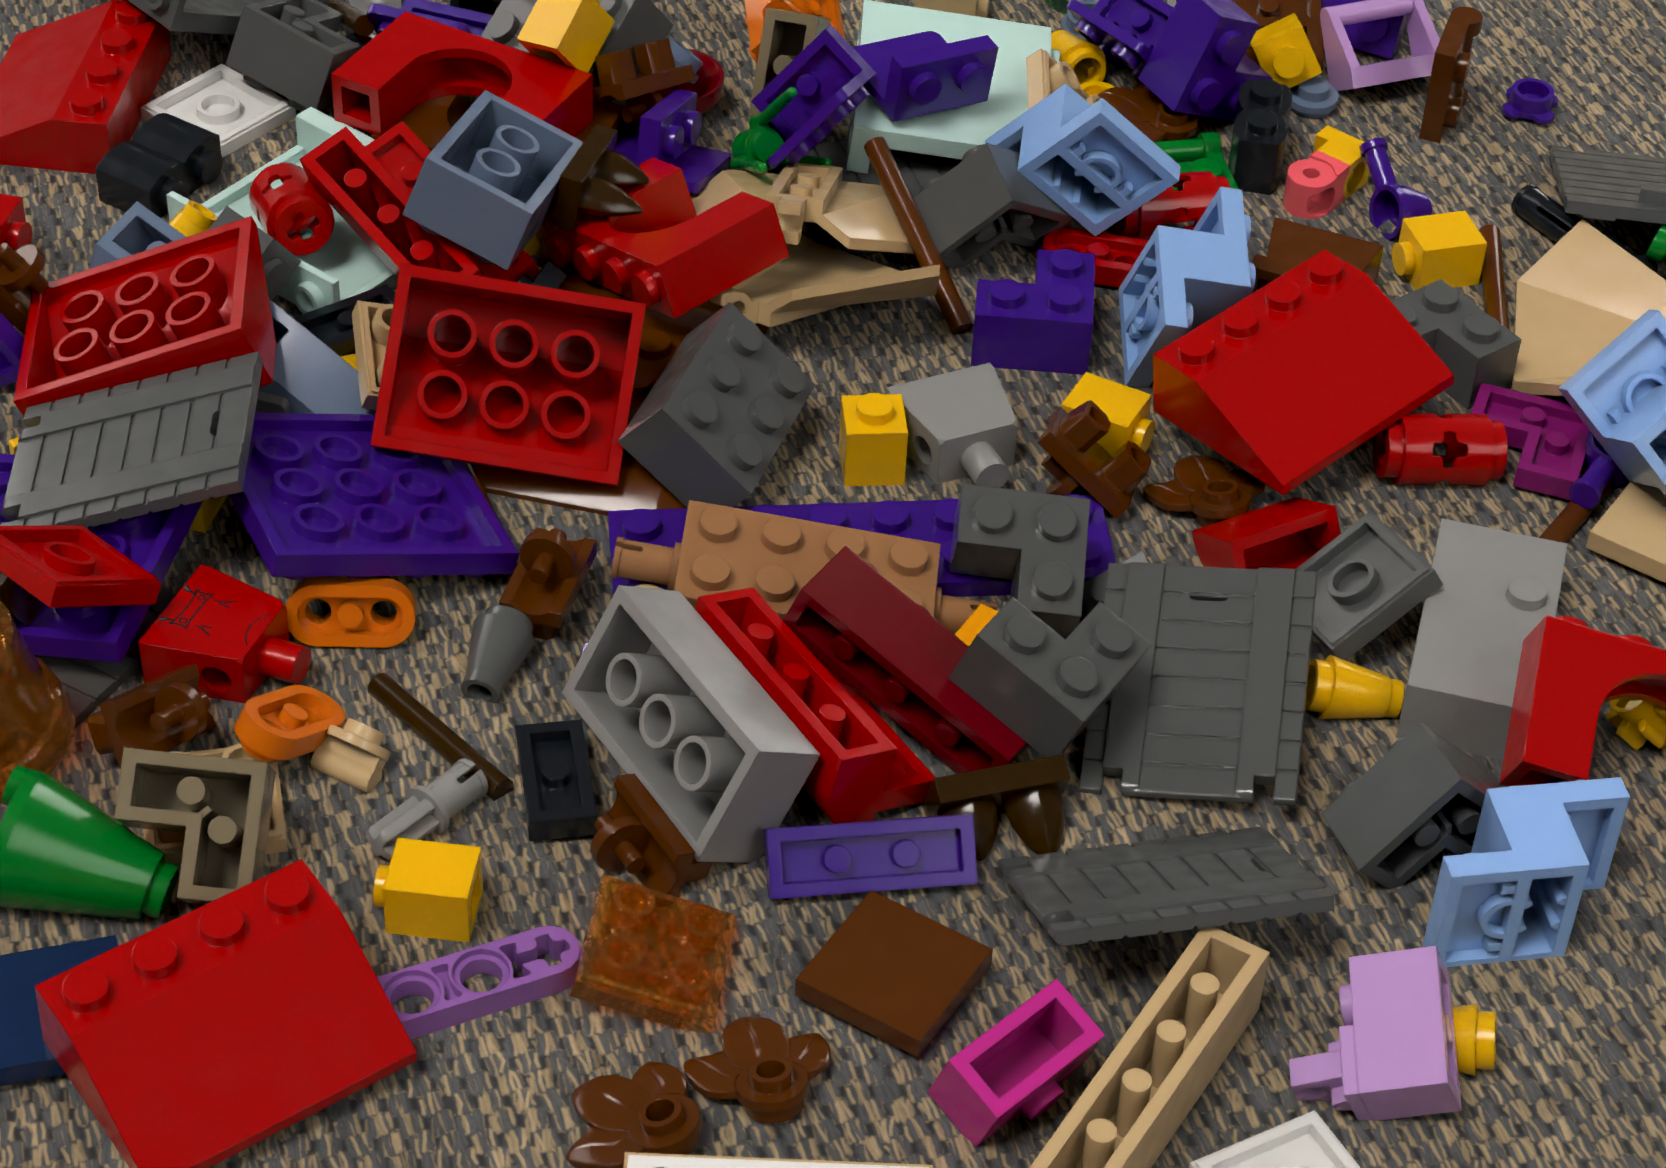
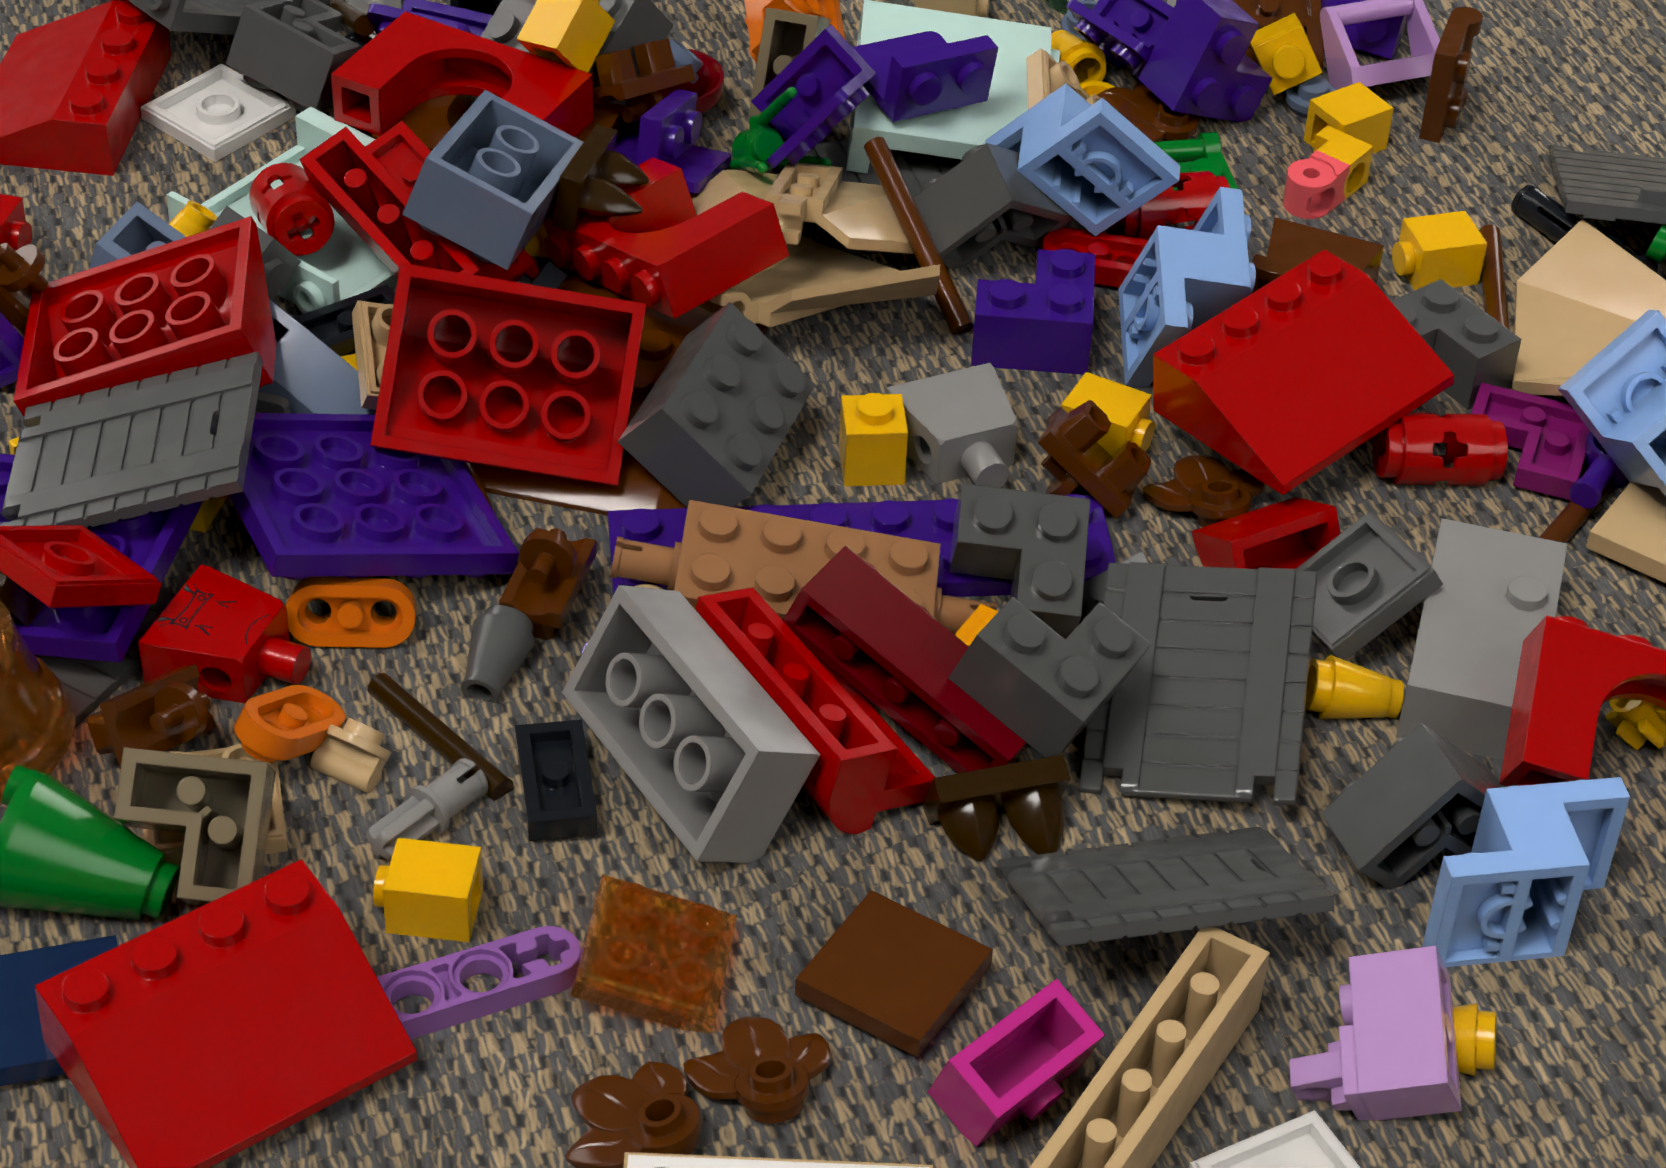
(159, 159): black brick -> none
(644, 841): reddish brown hips -> none
(870, 856): dark purple plate -> none
(1260, 135): black brick -> none
(1352, 111): none -> yellow brick
(1390, 199): dark purple bar -> none
(1530, 101): dark purple plate -> none

